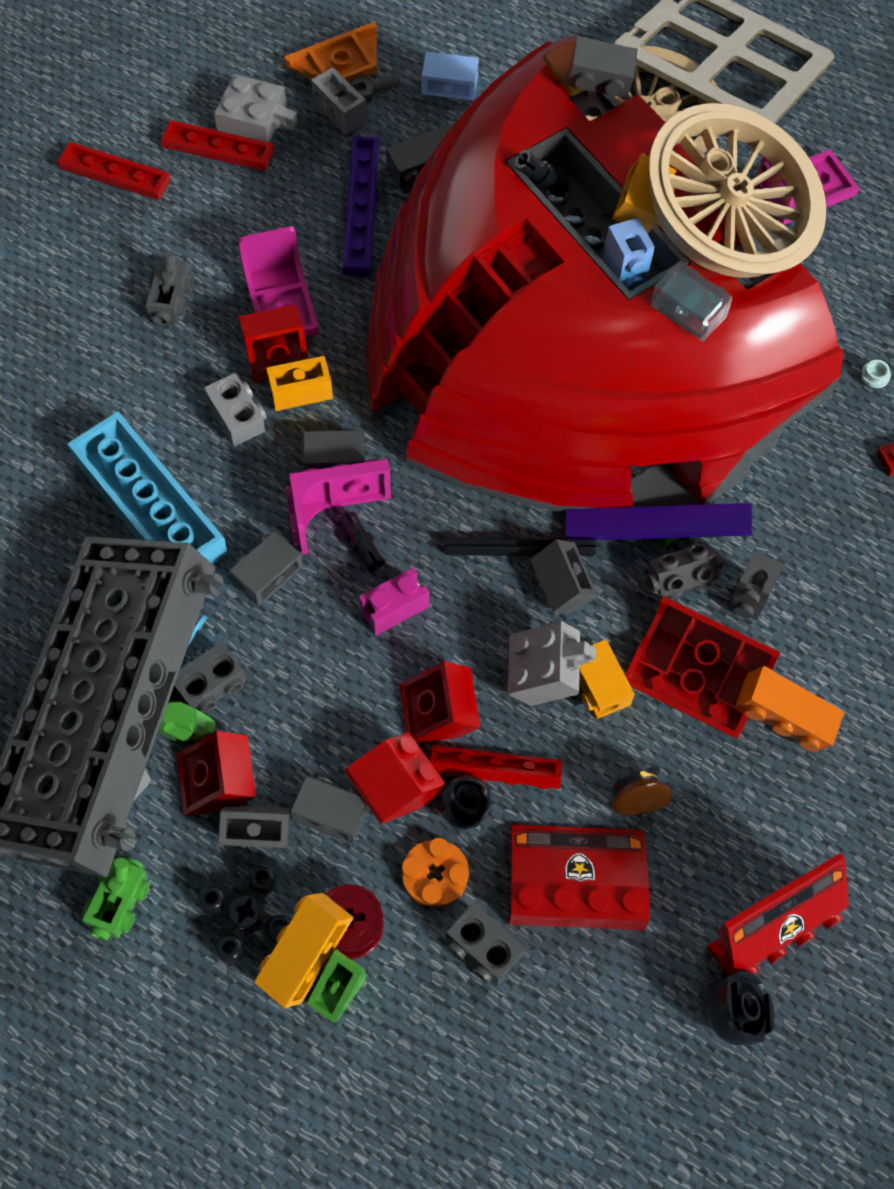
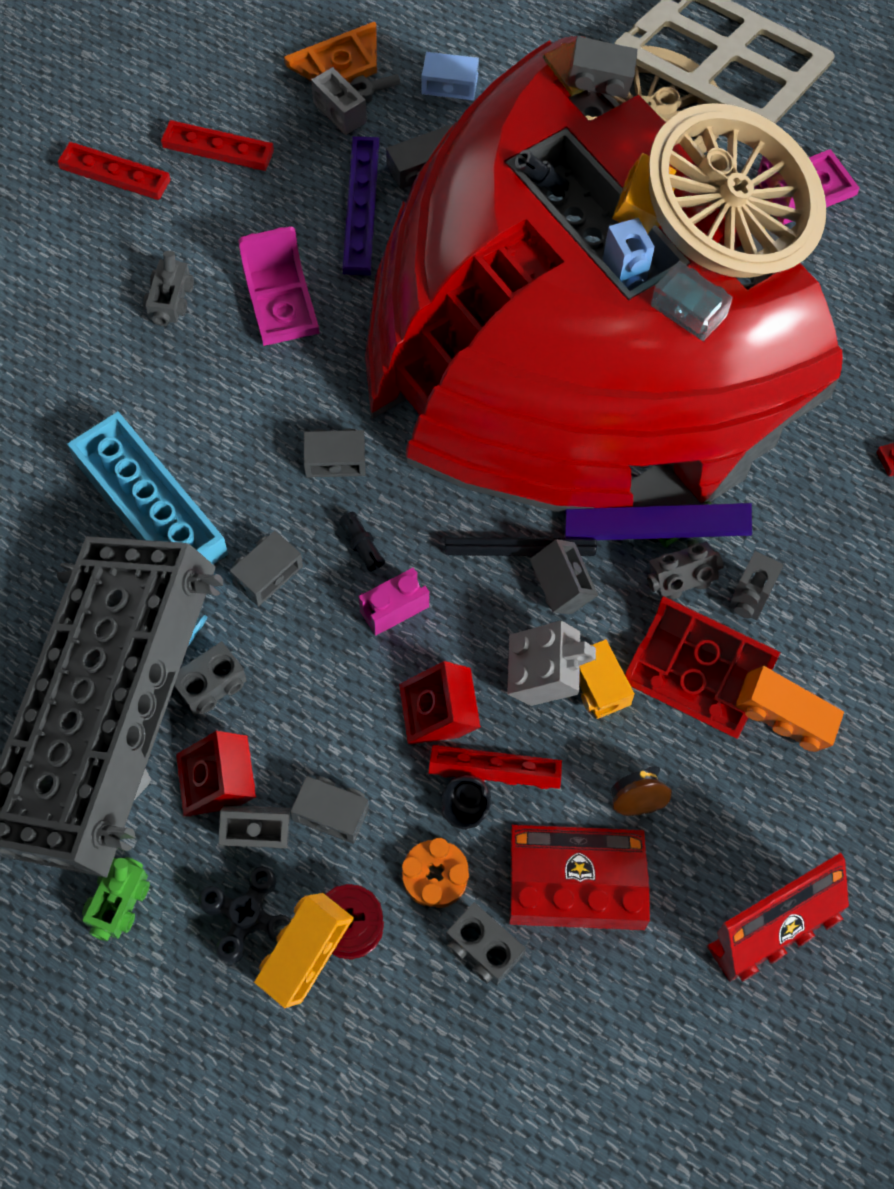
(185, 723): bright green rock -> none
(232, 410): light grey brick -> none
(254, 109): light grey hinge -> none
(273, 339): red slope -> none
(300, 383): light orange brick -> none
(334, 487): dark pink bracket -> none
(337, 986): bright green slope -> none
(395, 778): red slope -> none
(739, 1009): black cylinder -> none
(876, 374): light aqua plate -> none

